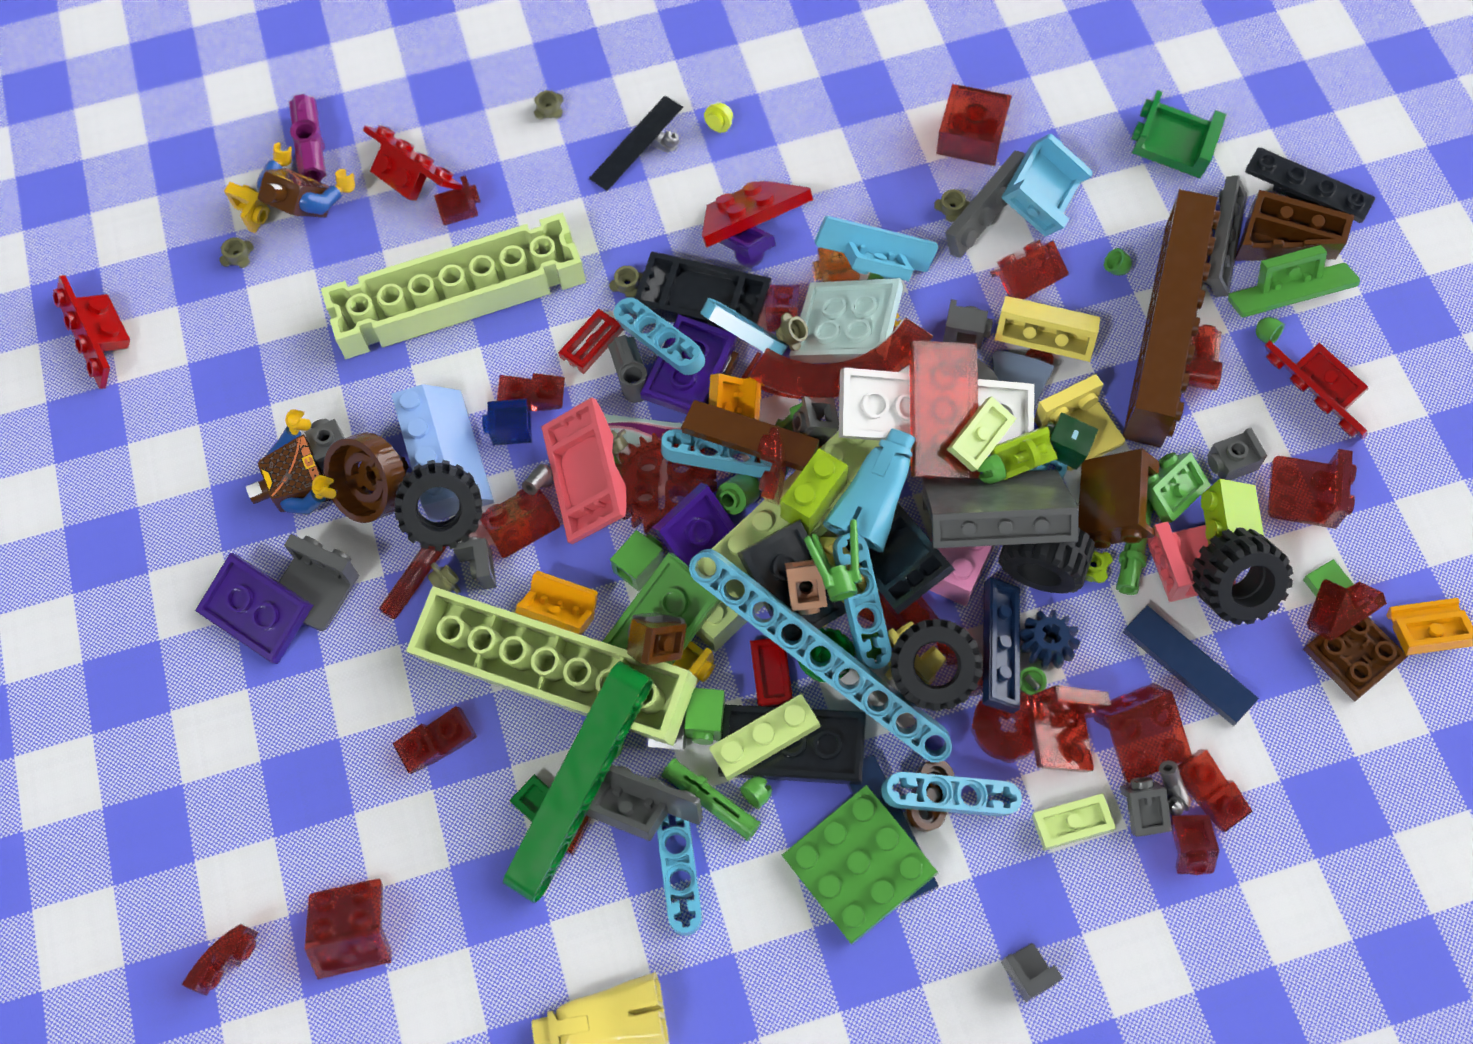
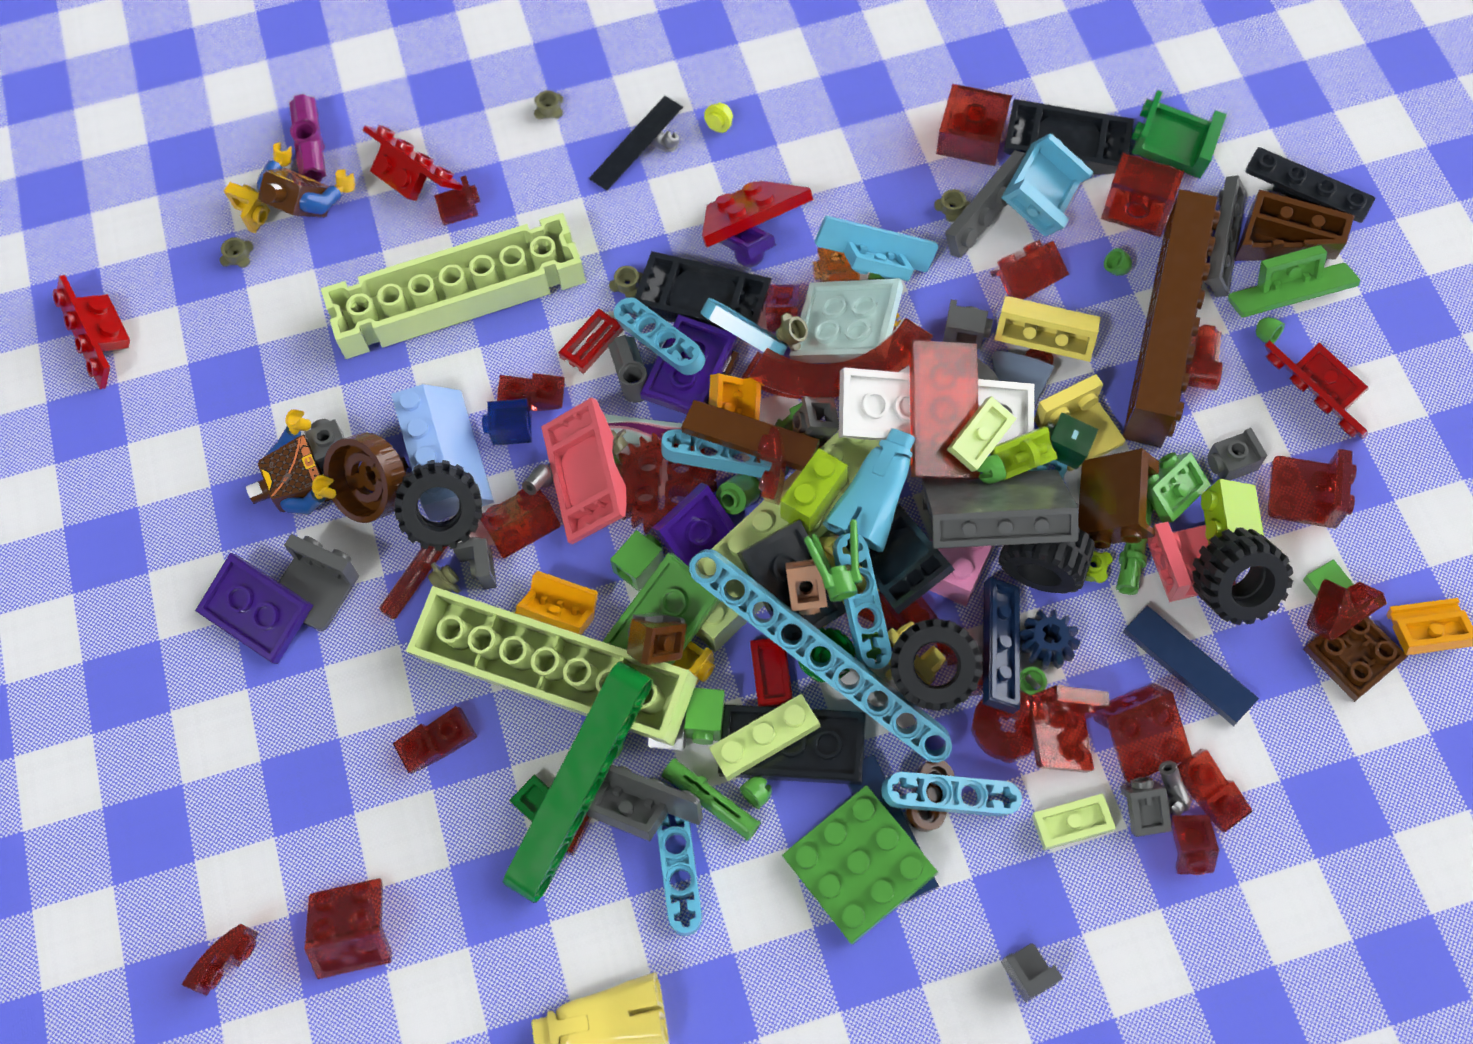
(1089, 135): none -> black slope
(1142, 194): none -> clear red brick

